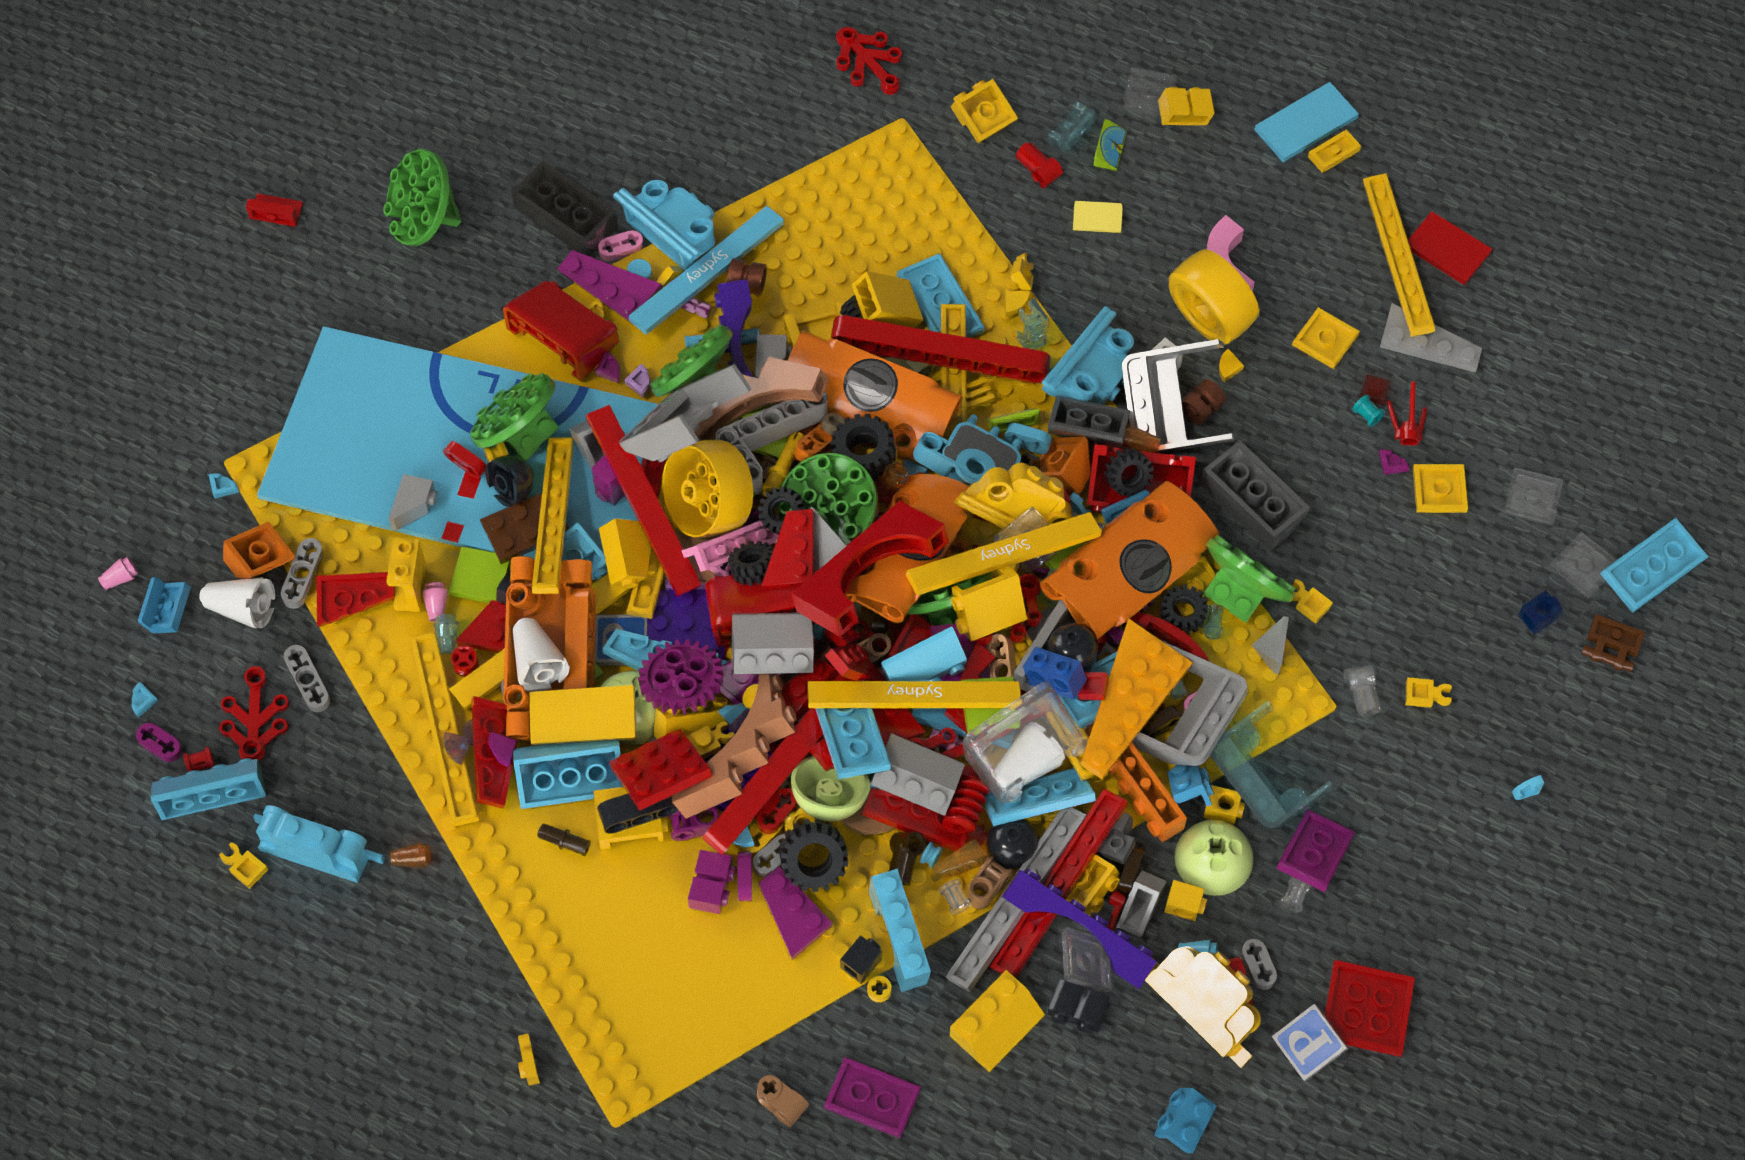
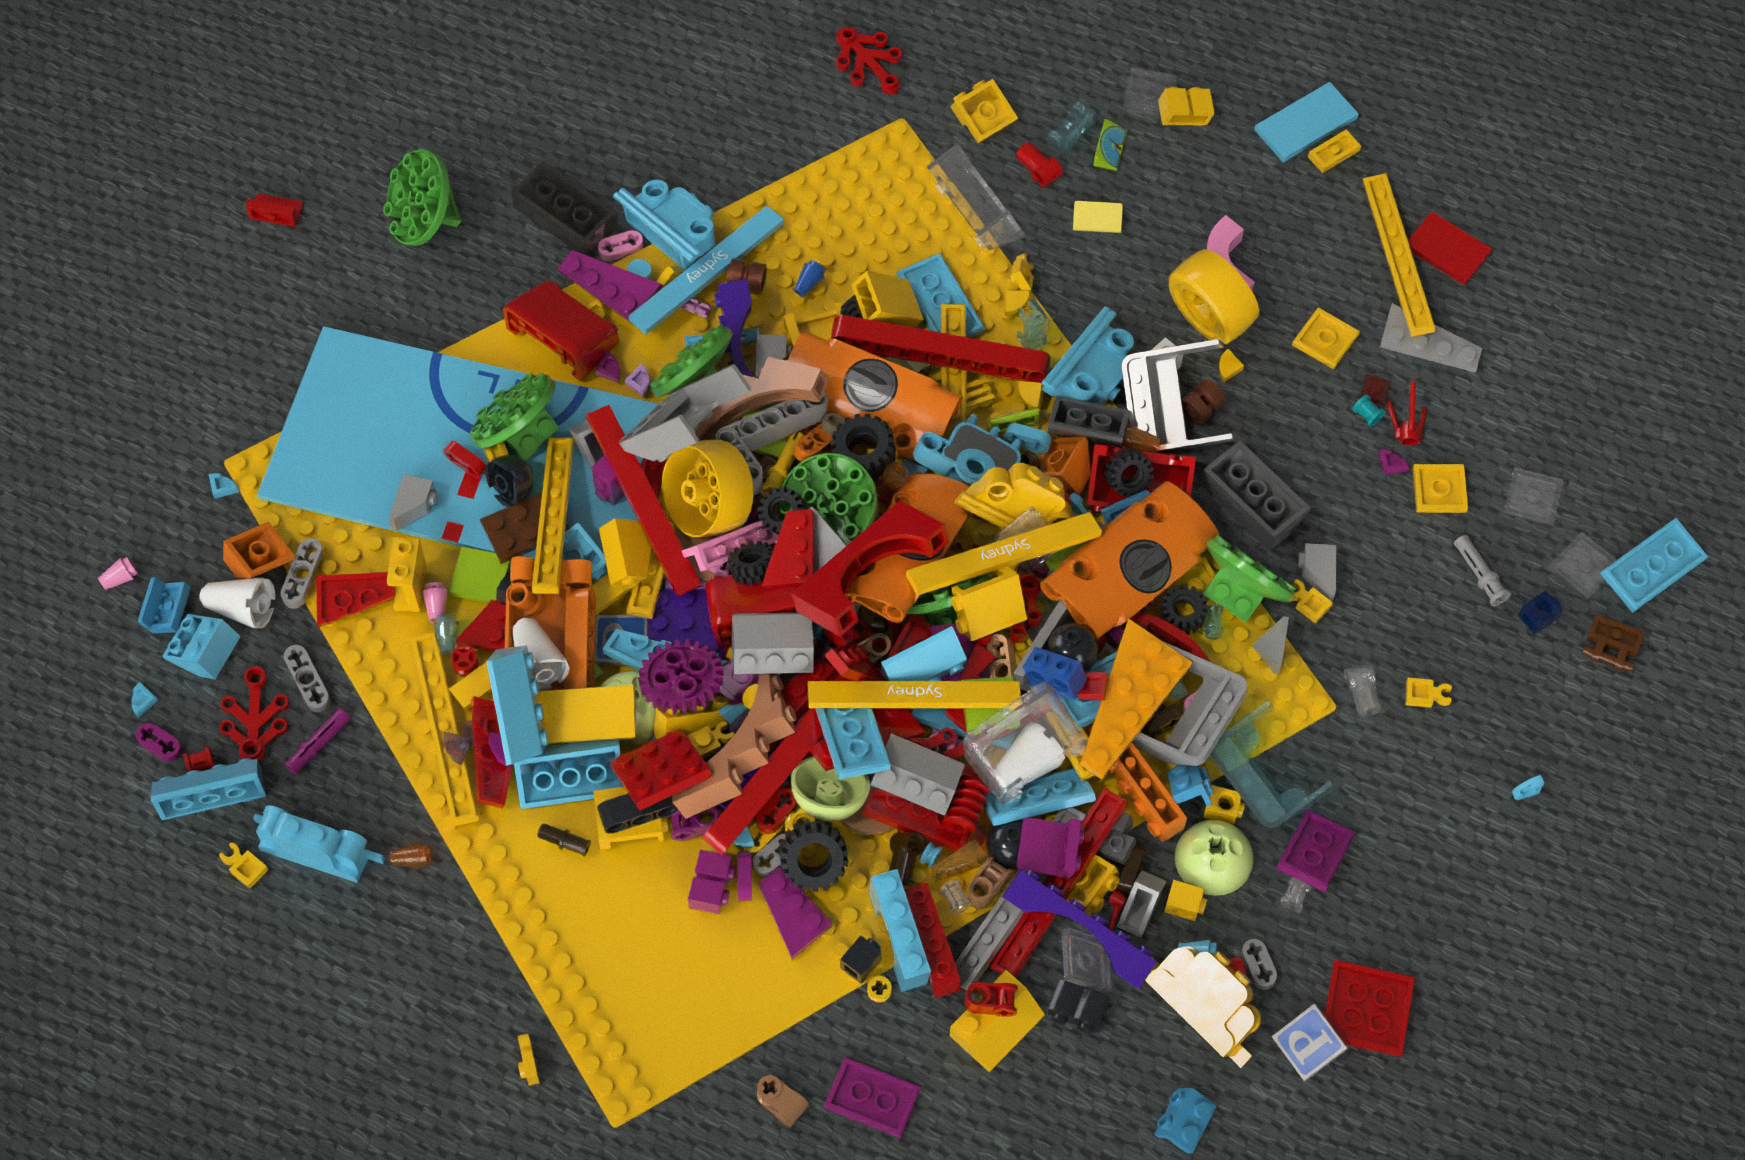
(202, 645): none -> medium azure slope
(309, 749): none -> magenta pin
(517, 703): none -> medium azure slope
(809, 277): none -> blue cone
(944, 974): none -> red brick
(974, 199): none -> clear windscreen
(993, 999): none -> red piece
(1032, 393): none -> yellow tile
(1050, 847): none -> magenta bracket
(1319, 567): none -> light grey slope
(1487, 579): none -> light grey pin

